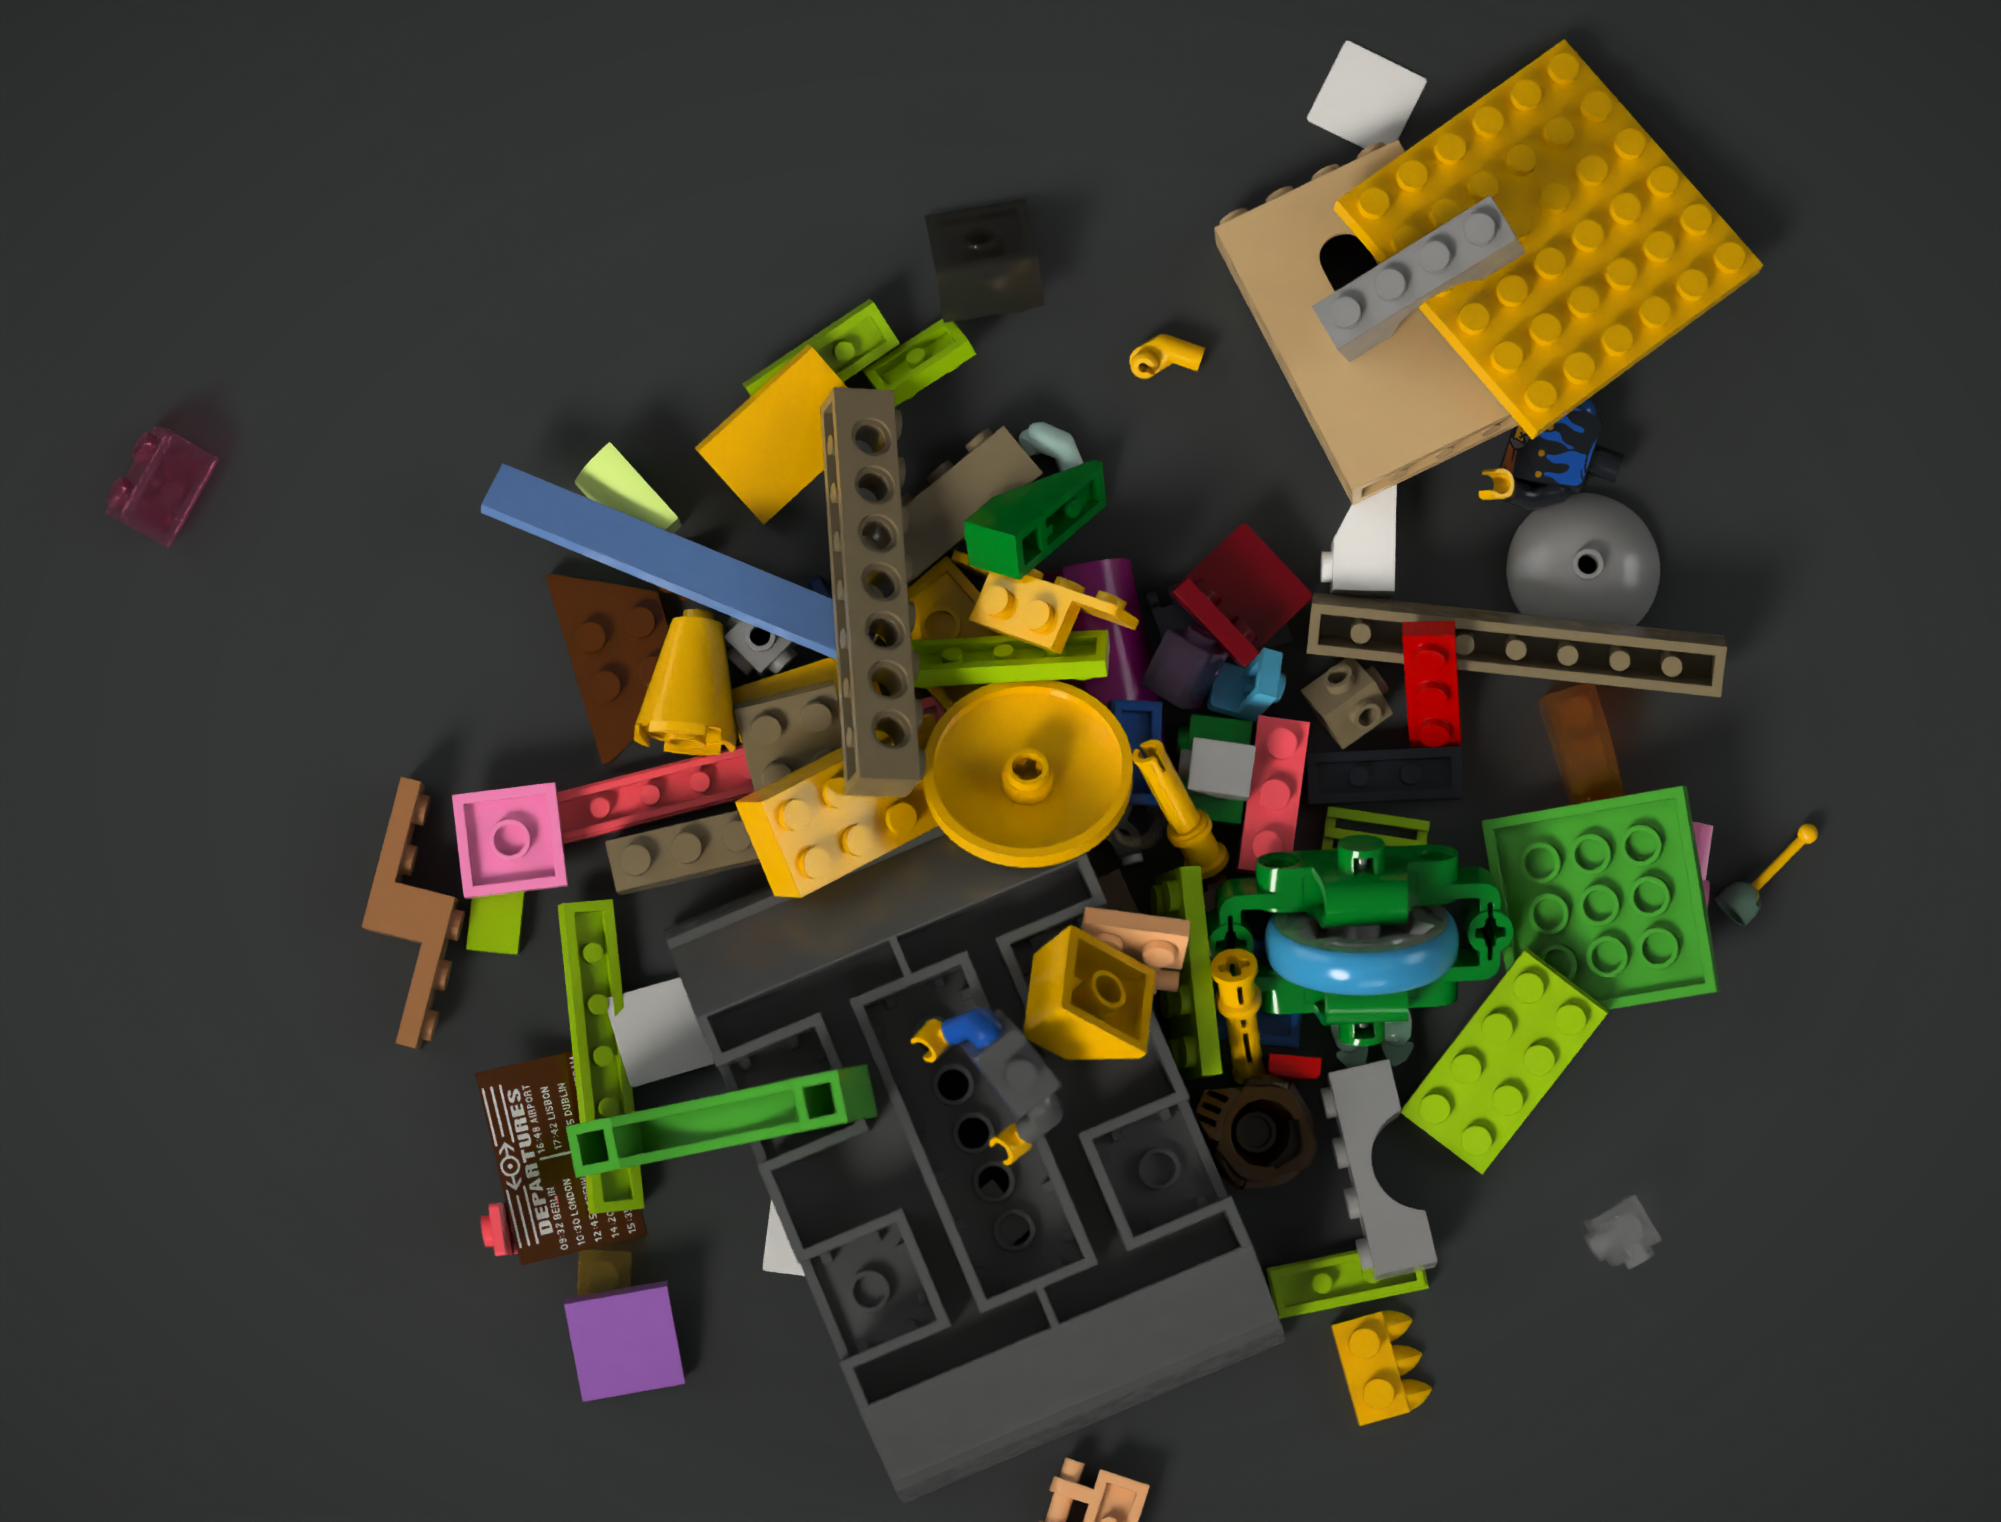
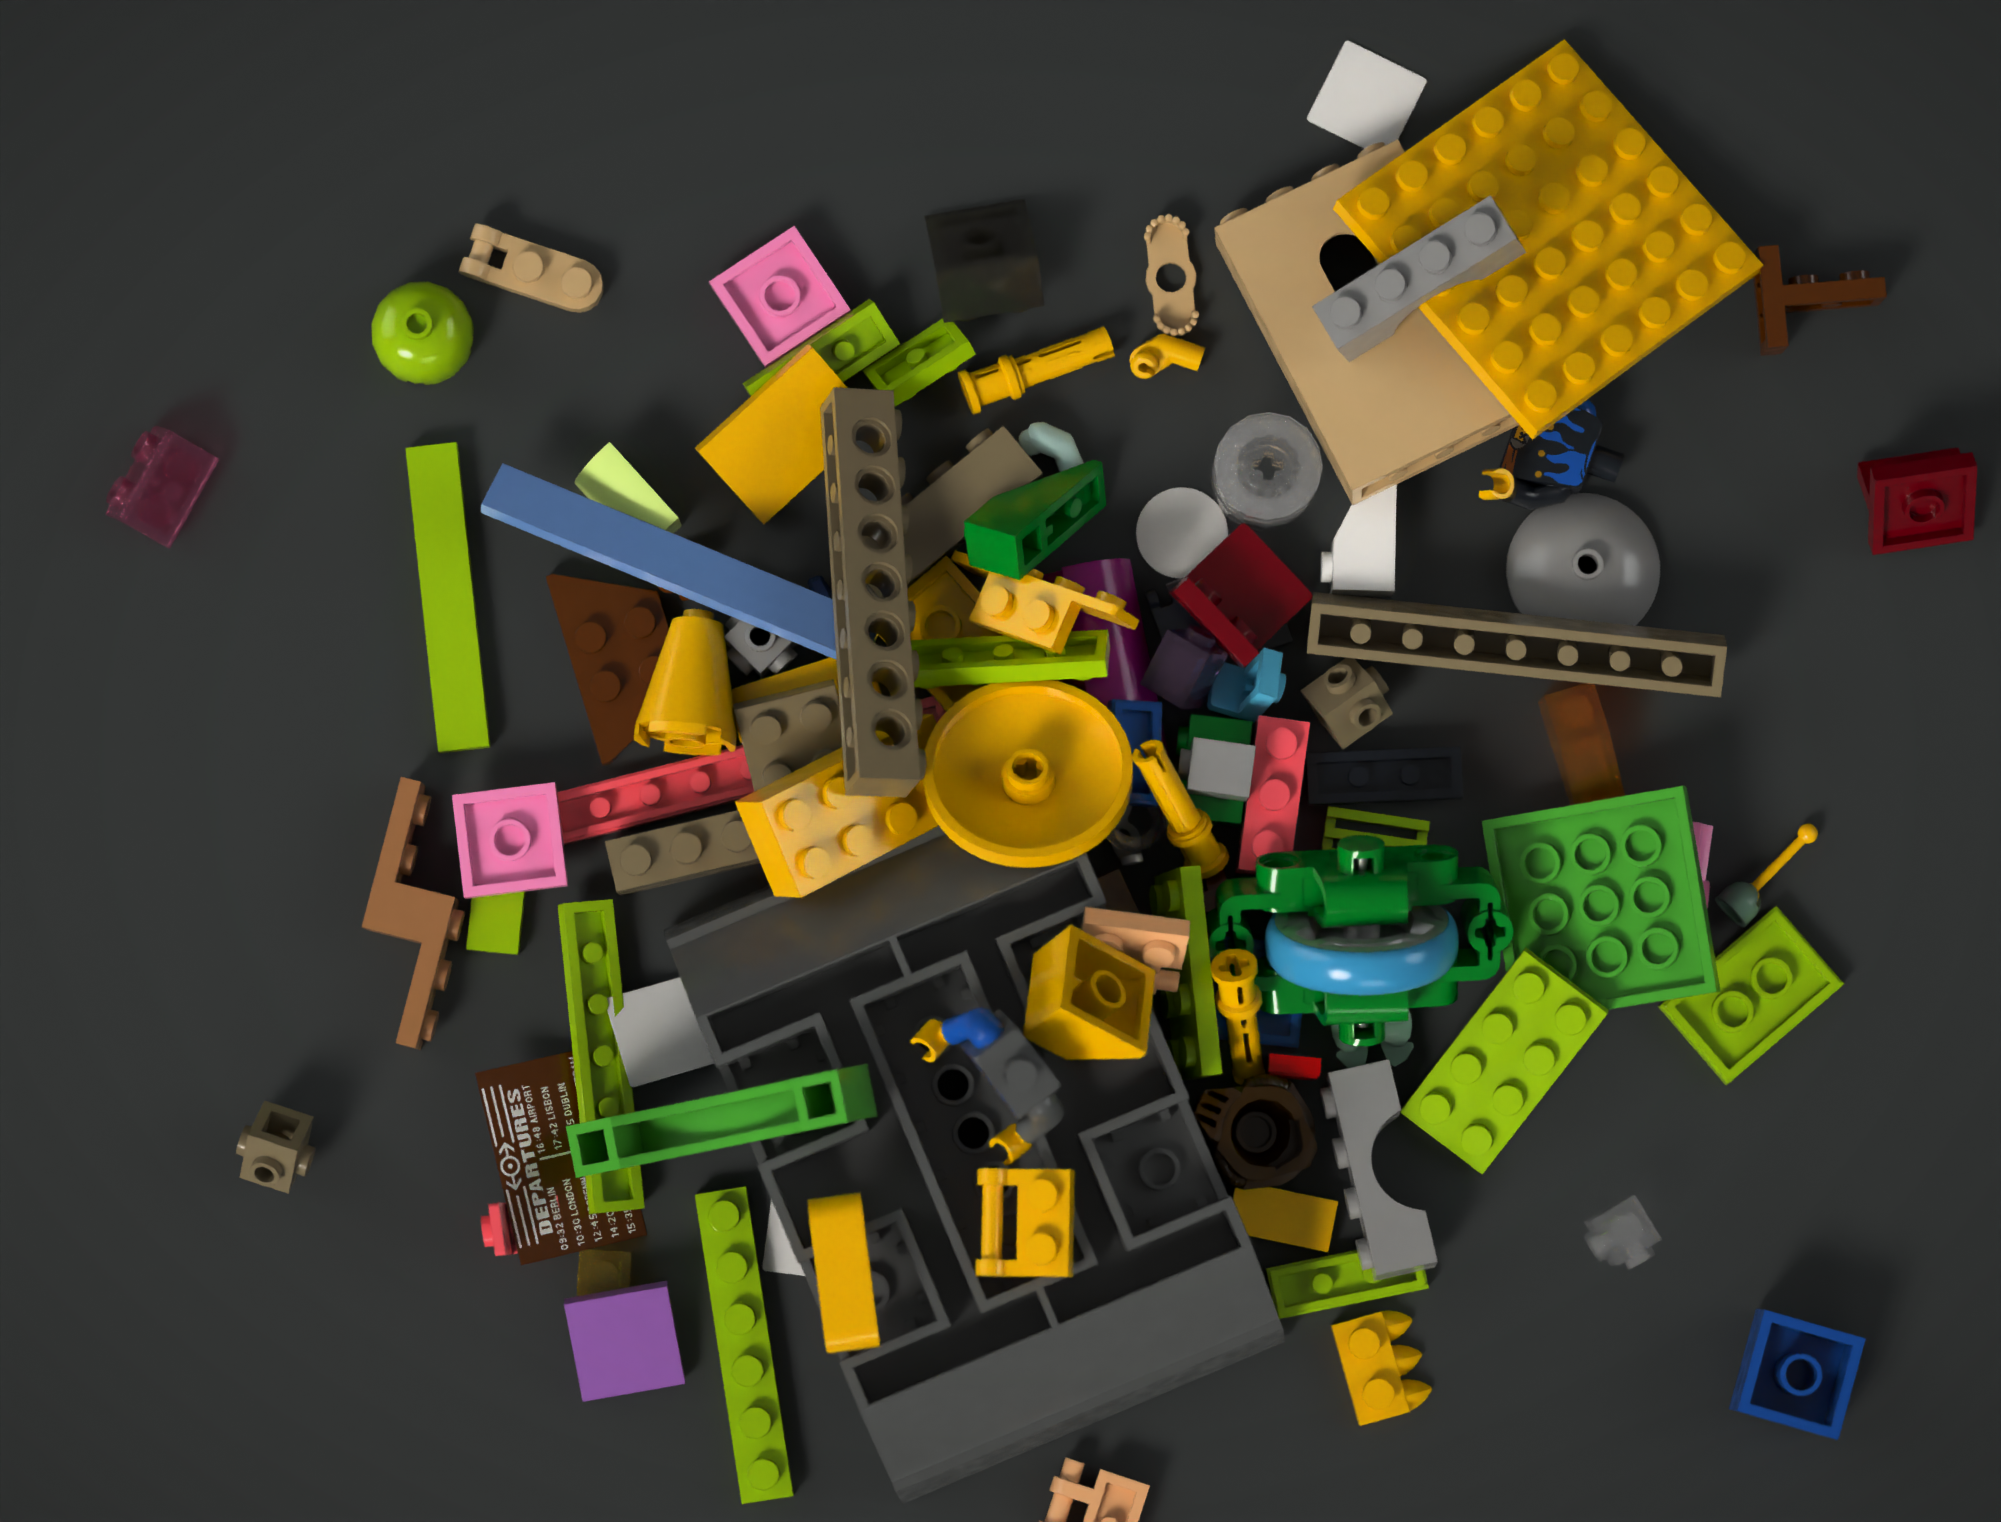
(276, 1147): none -> dark tan brick
(422, 333): none -> lime cylinder
(448, 597): none -> lime tile
(533, 271): none -> tan plate
(744, 1345): none -> lime plate
(779, 296): none -> bright pink plate
(843, 1273): none -> yellow beam
(1013, 376): none -> yellow pin
(1043, 1222): none -> yellow plate
(1168, 245): none -> tan piece
(1179, 530): none -> white sticker
(1244, 492): none -> clear wheel
(1286, 1216): none -> yellow tile
(1432, 684): red plate -> none
(1767, 987): none -> lime tile
(1797, 1373): none -> blue brick
(1804, 295): none -> reddish brown bracket
(1919, 499): none -> dark red bracket

